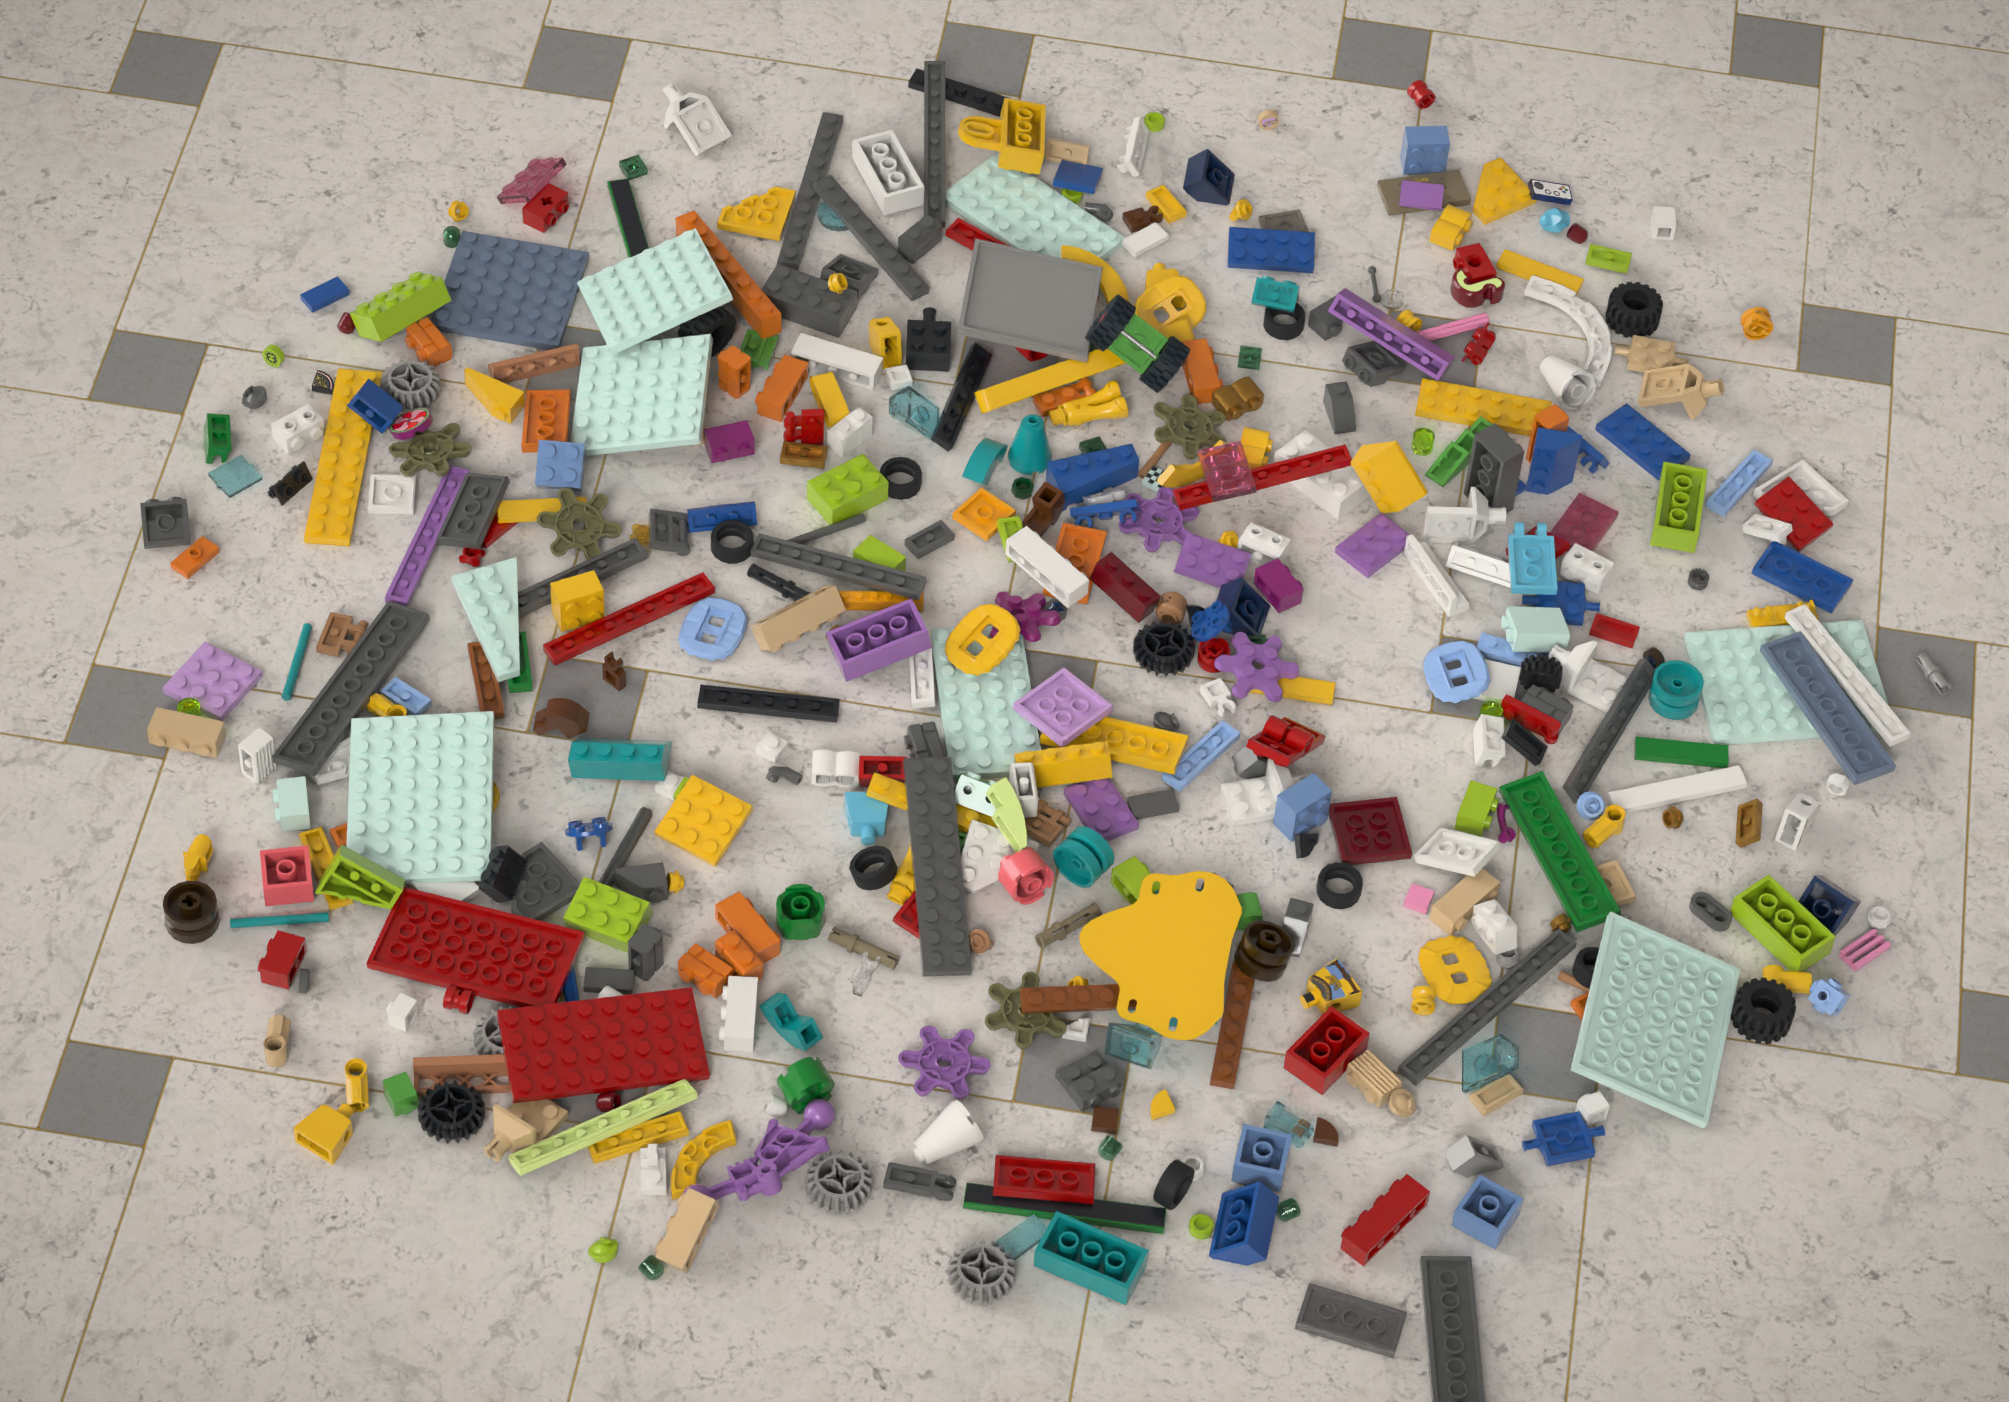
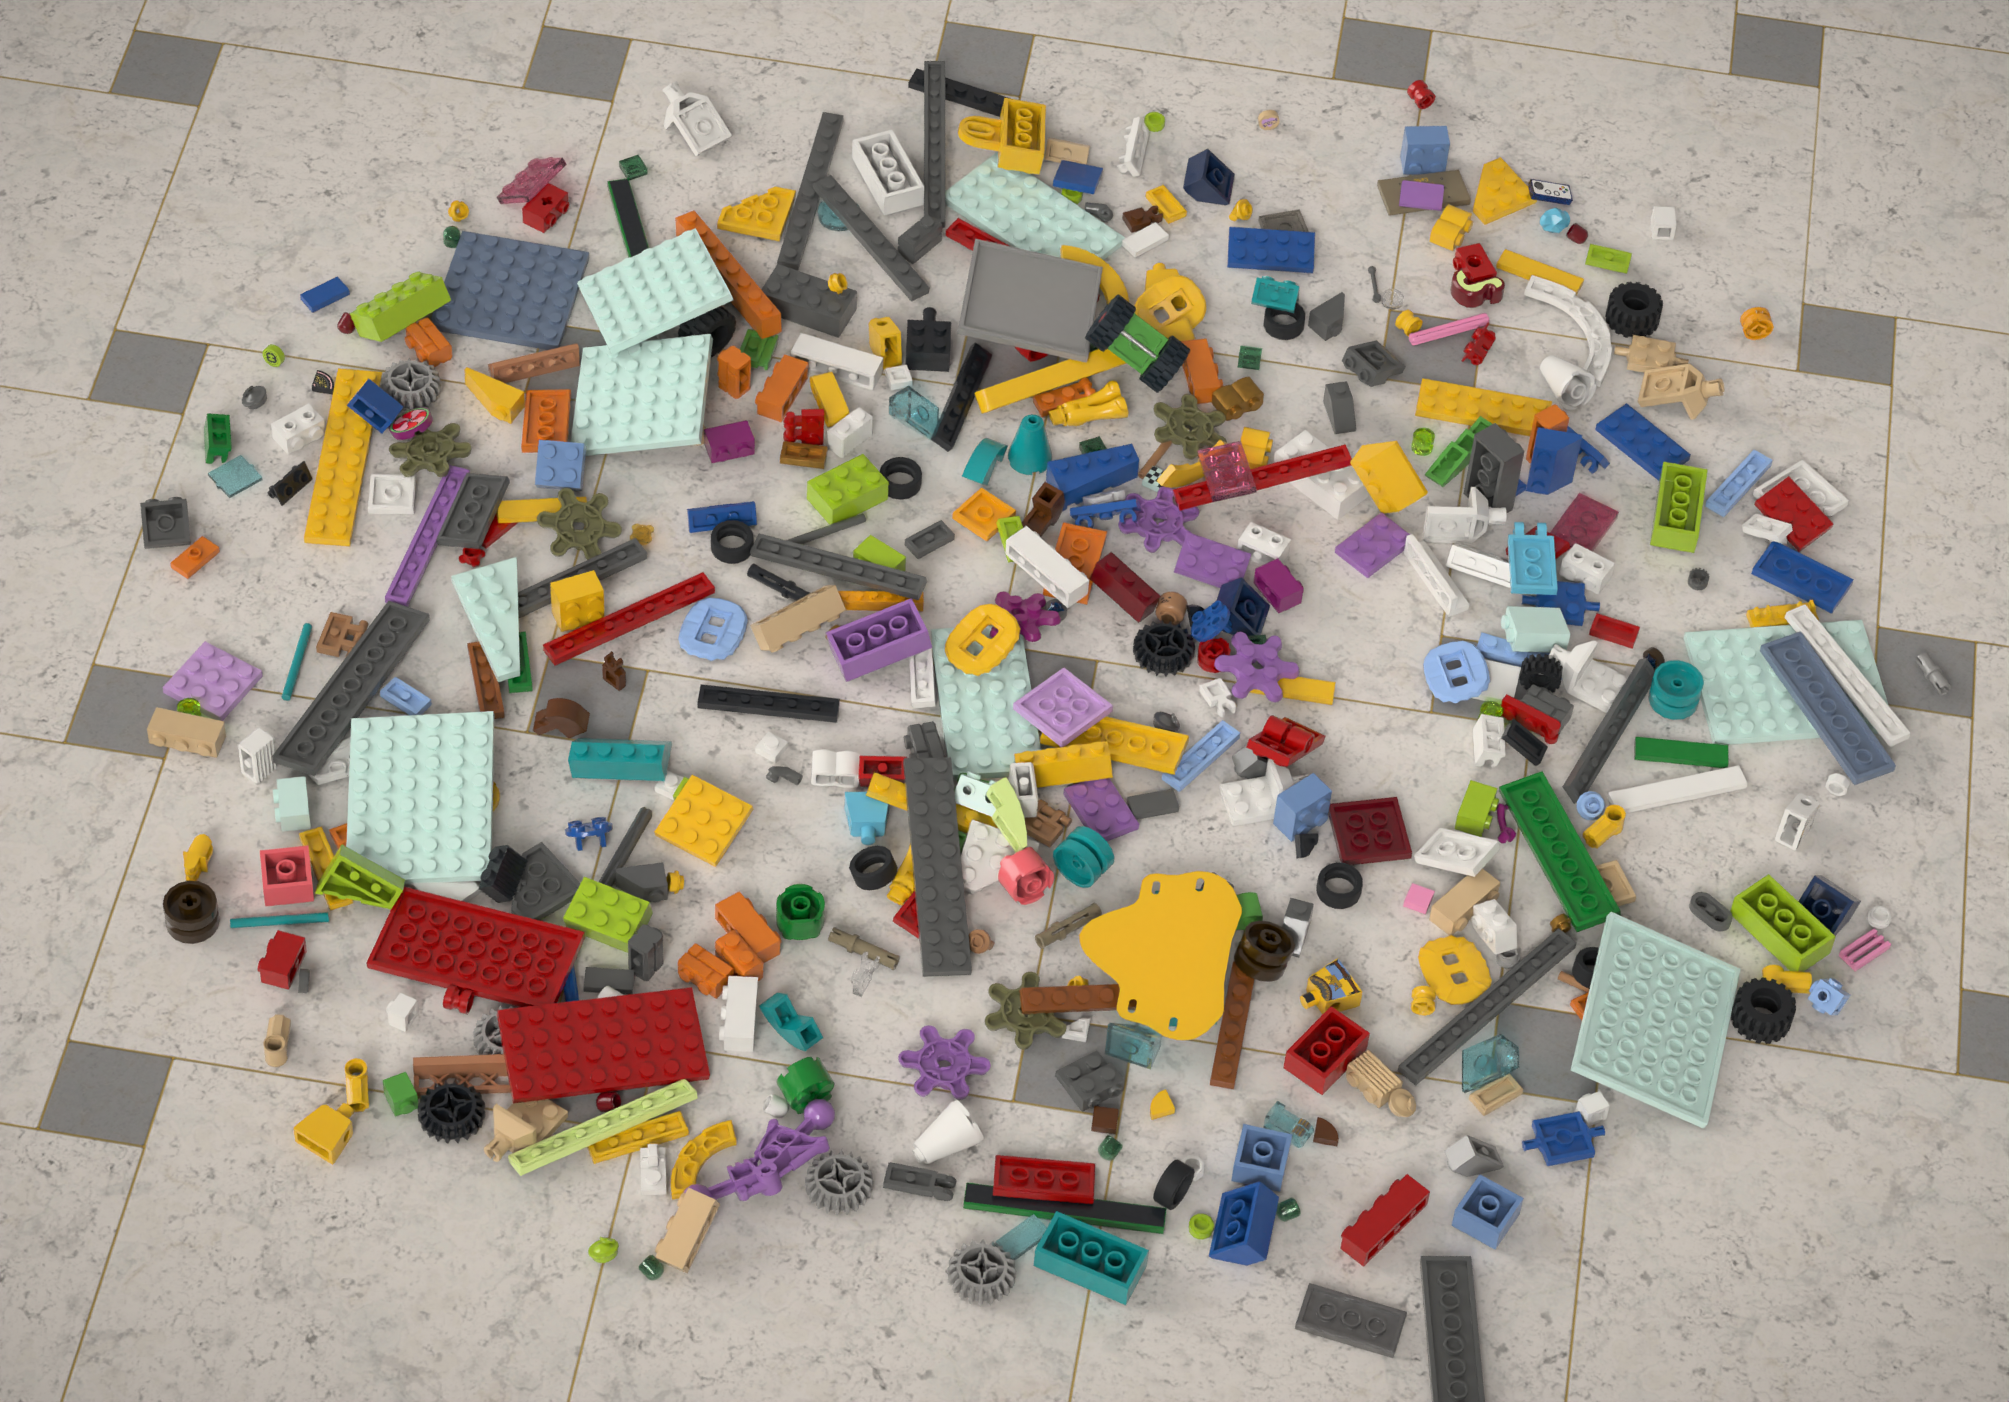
(383, 707): yellow piece -> none
(662, 531): dark grey plate -> none
(856, 273): dark grey plate -> none
(1022, 488): dark green tile -> none
(1128, 879): lime brick -> none
(1229, 538): yellow plate -> none
(1391, 334): medium lavender brick -> none
(1672, 817): pearl gold plate -> none
(1749, 823): pearl gold plate -> none

